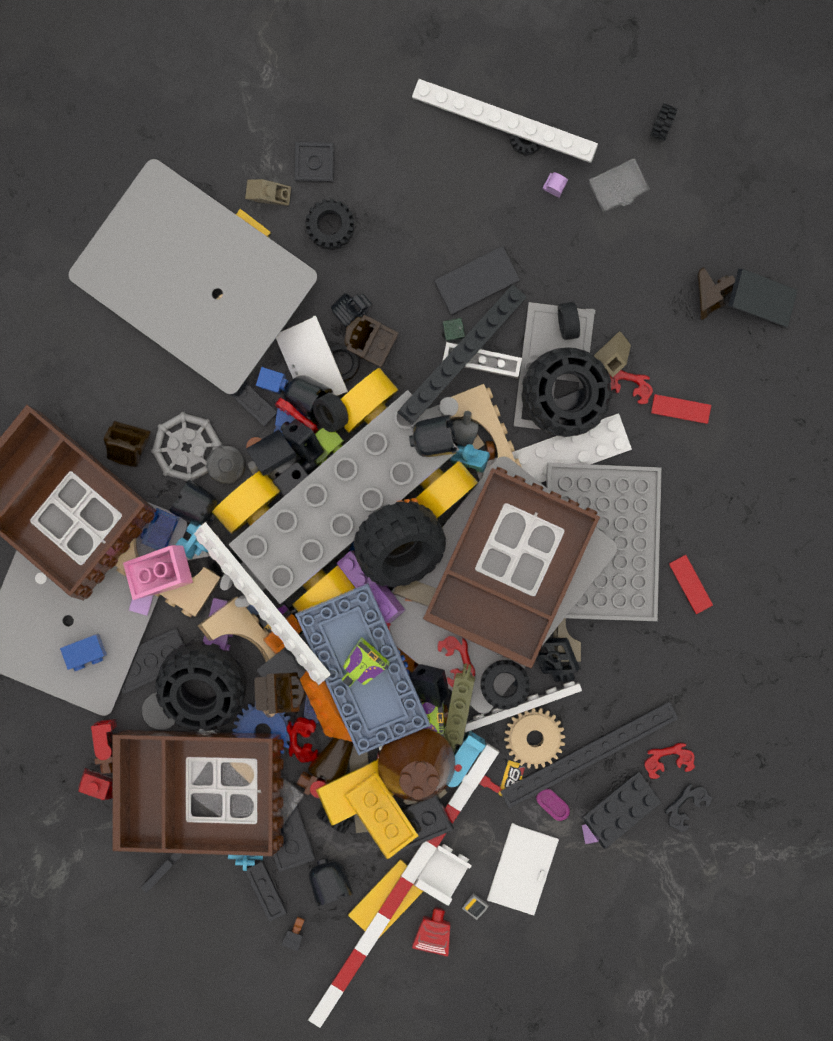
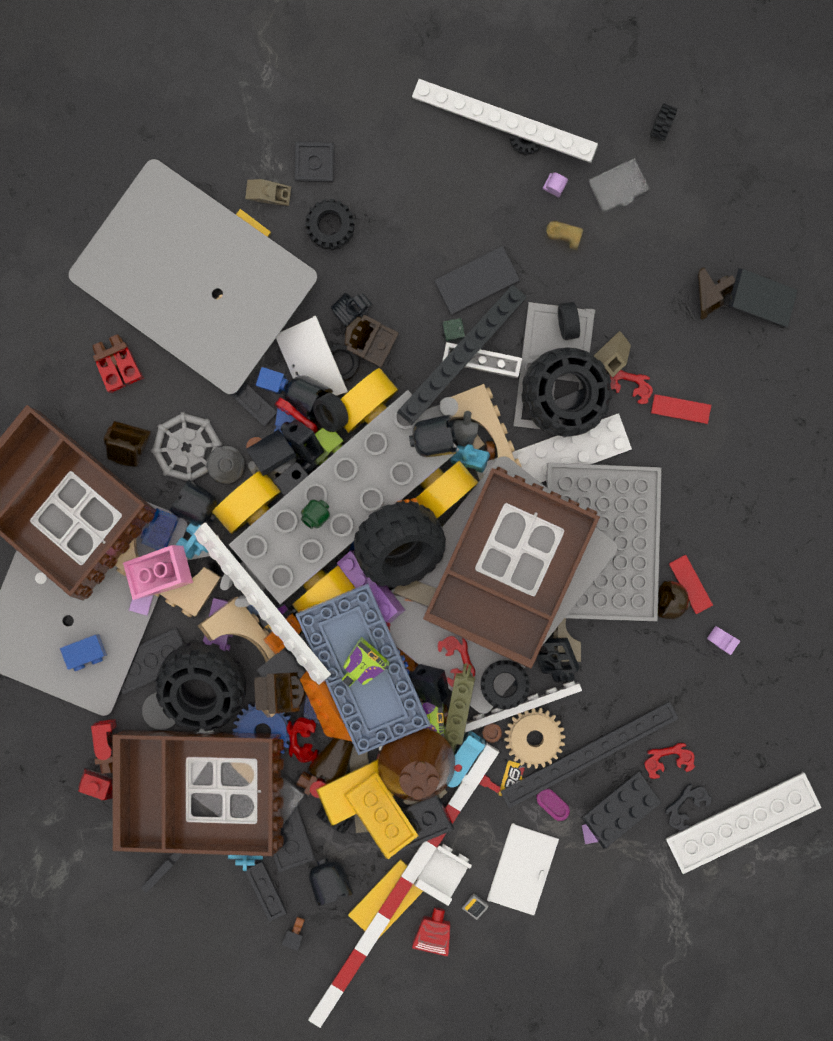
(113, 358): none -> red hips
(315, 513): none -> dark green head
(491, 732): none -> dark orange tile
(558, 230): none -> clear yellow leg
(673, 600): none -> dark brown cylinder
(723, 640): none -> lavender leg
(743, 823): none -> white plate

